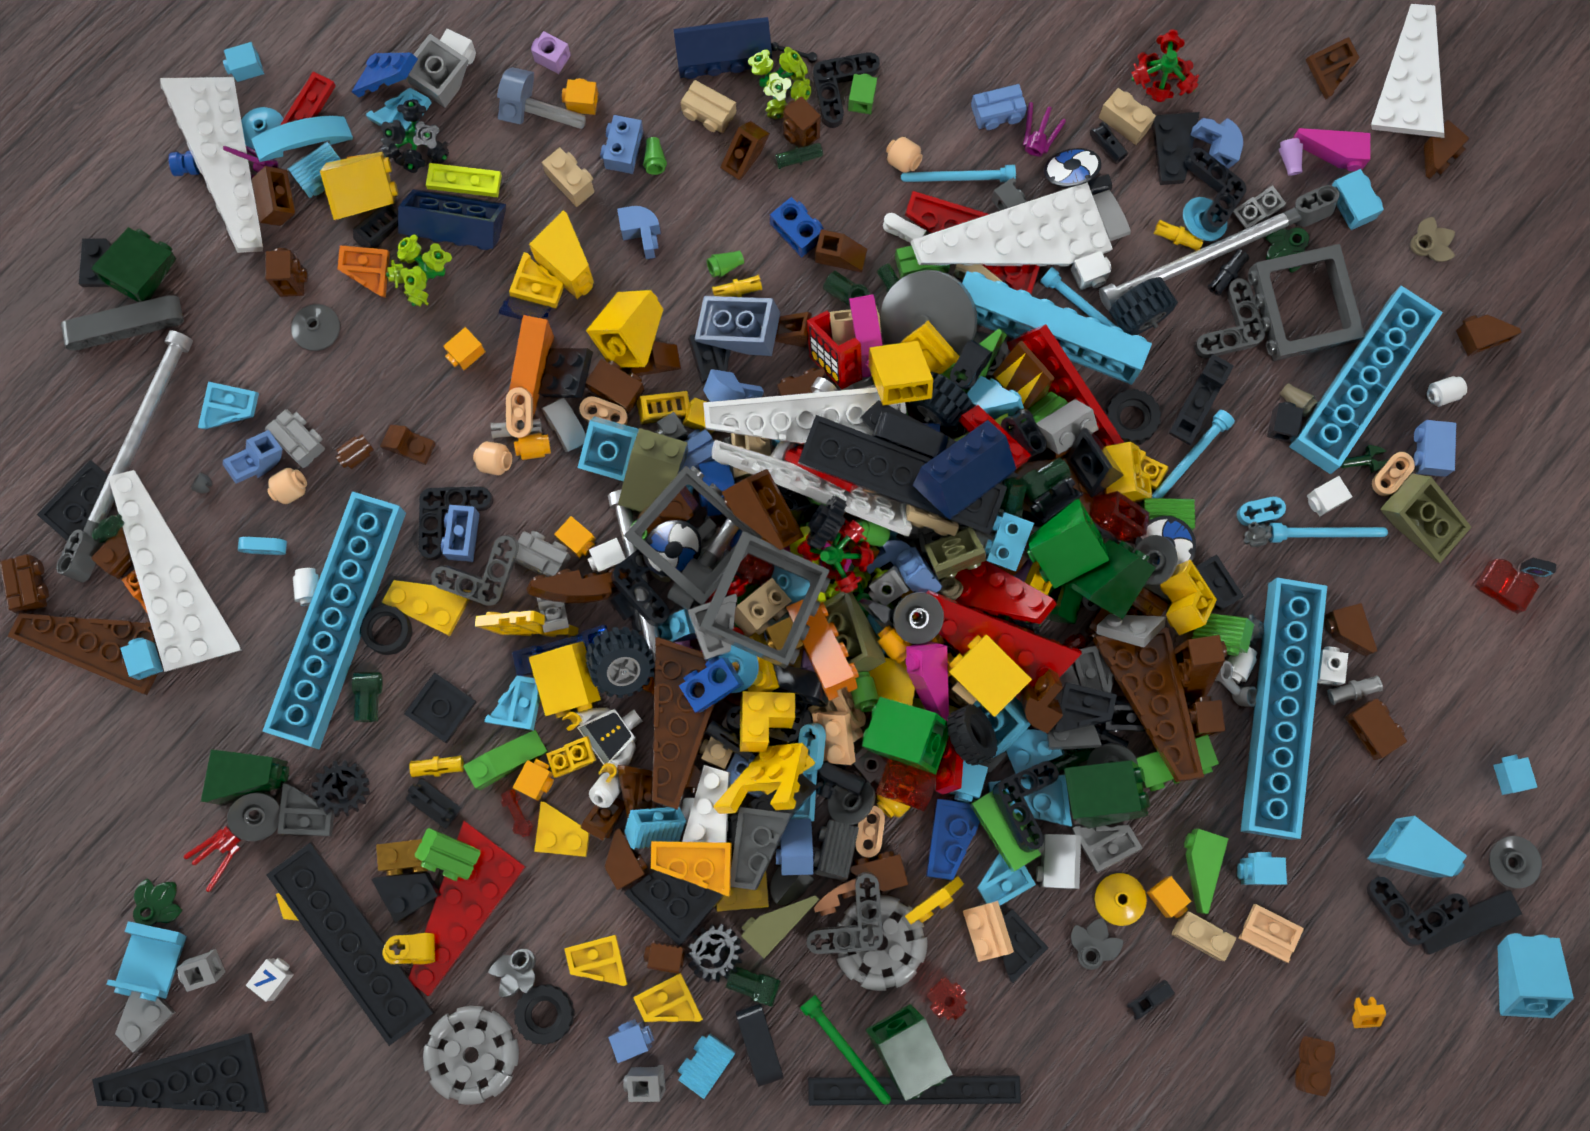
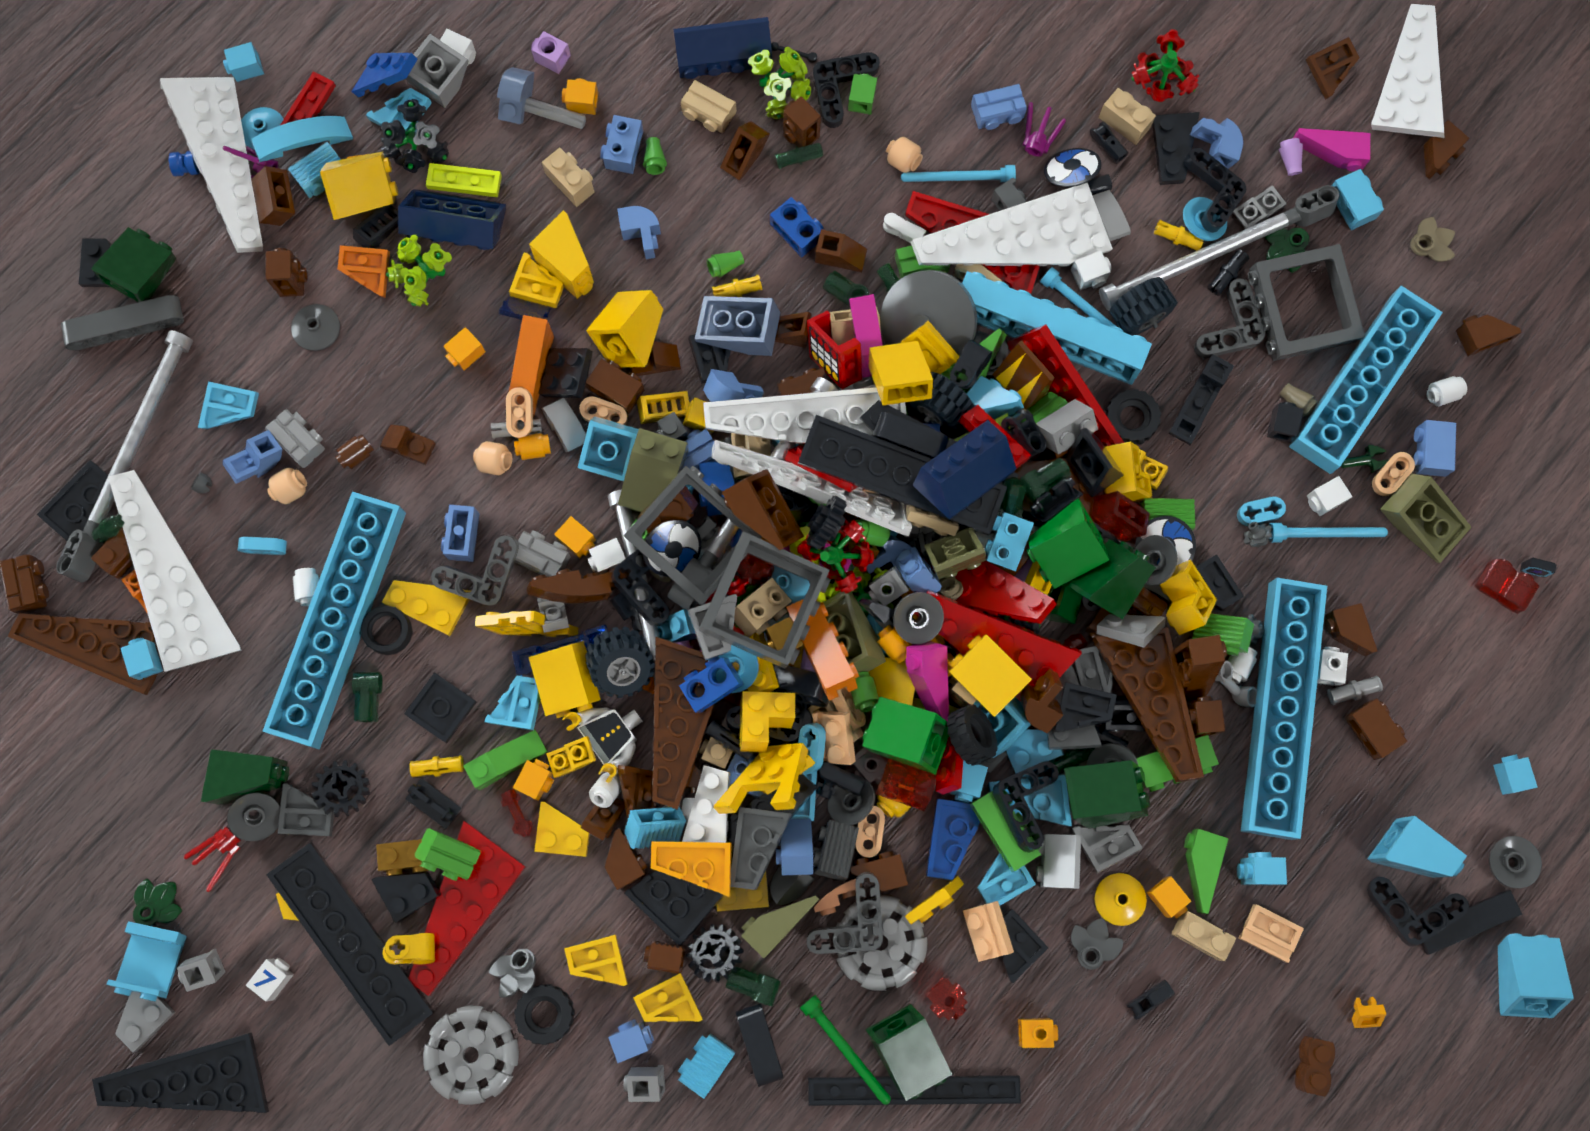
(437, 511): black beam -> none
(1037, 1033): none -> light orange brick
(1221, 422): medium azure piece -> none

